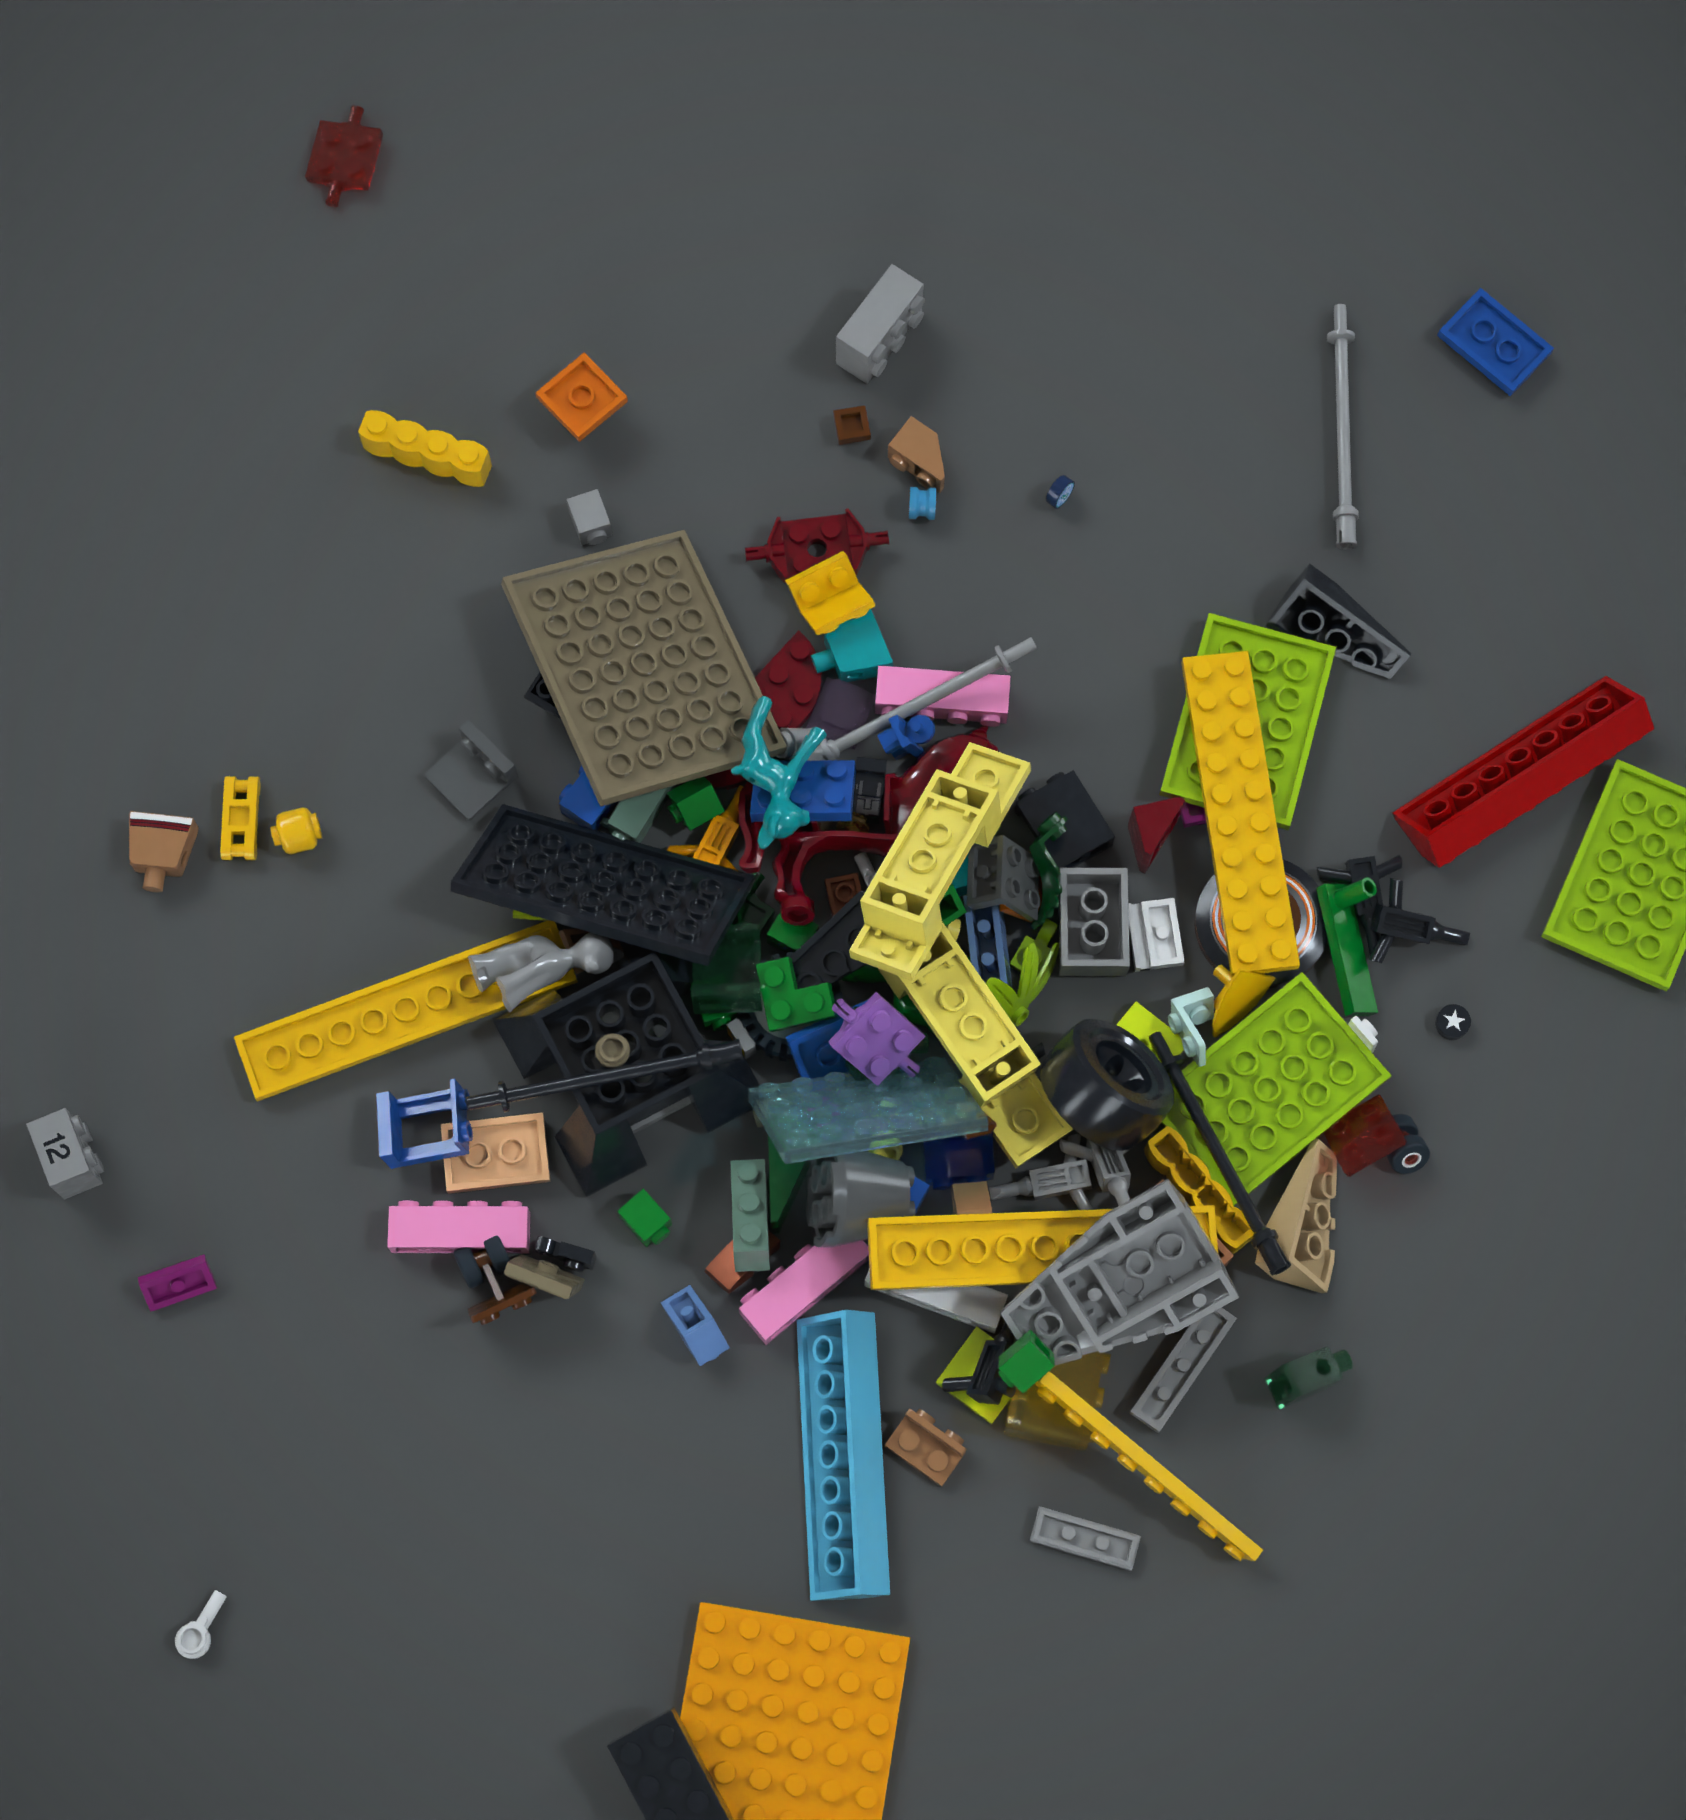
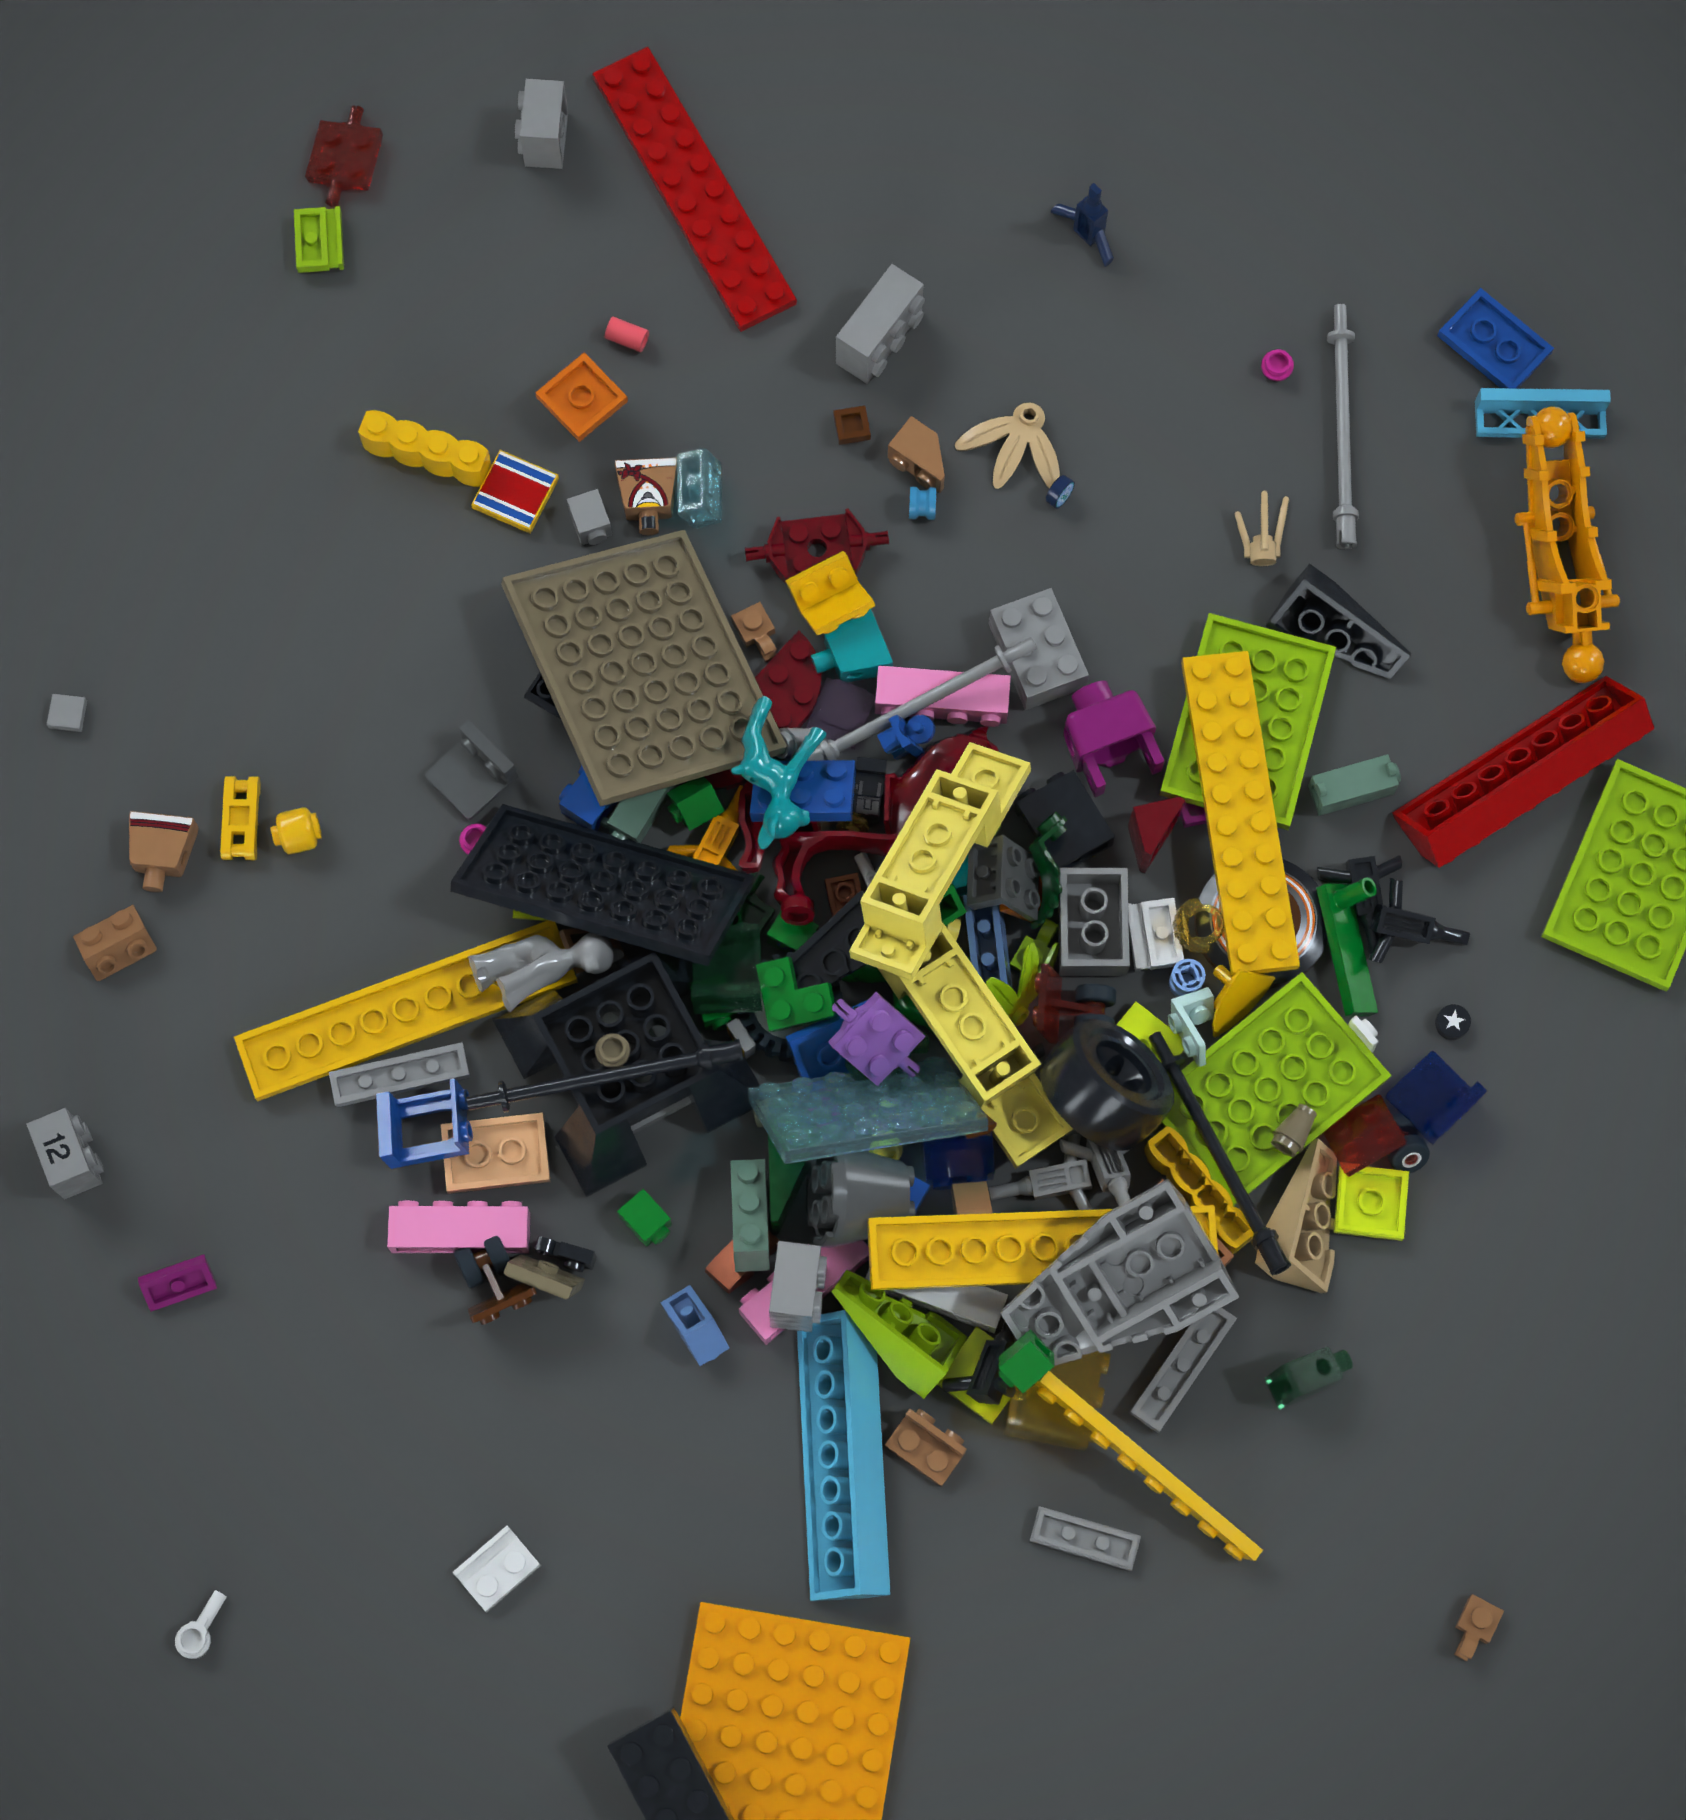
(67, 712): none -> light grey tile
(114, 943): none -> medium nougat bracket
(318, 239): none -> lime plate
(399, 1074): none -> light grey plate
(470, 836): none -> dark pink plate
(496, 1568): none -> white plate
(515, 491): none -> tile
(542, 123): none -> light grey brick
(626, 334): none -> coral piece
(647, 490): none -> torso
(694, 189): none -> red plate
(699, 488): none -> clear light blue brick
(755, 628): none -> medium nougat plate
(794, 1293): none -> light grey brick
(910, 1343): none -> lime wedge
(1020, 433): none -> tan plant
(1056, 664): none -> light grey brick
(1089, 221): none -> dark blue piece
(1089, 998): none -> clear red plate
(1108, 731): none -> magenta piece
(1181, 929): none -> clear yellow piece
(1184, 984): none -> light blue wheel
(1263, 549): none -> tan plant
(1277, 365): none -> dark pink plate
(1294, 1130): none -> dark tan cone
(1354, 784): none -> sand green brick
(1372, 1203): none -> neon yellow plate
(1434, 1097): none -> clear blue bracket
(1478, 1623): none -> medium nougat plate
(1531, 401): none -> medium azure fence
(1551, 429): none -> light orange piece

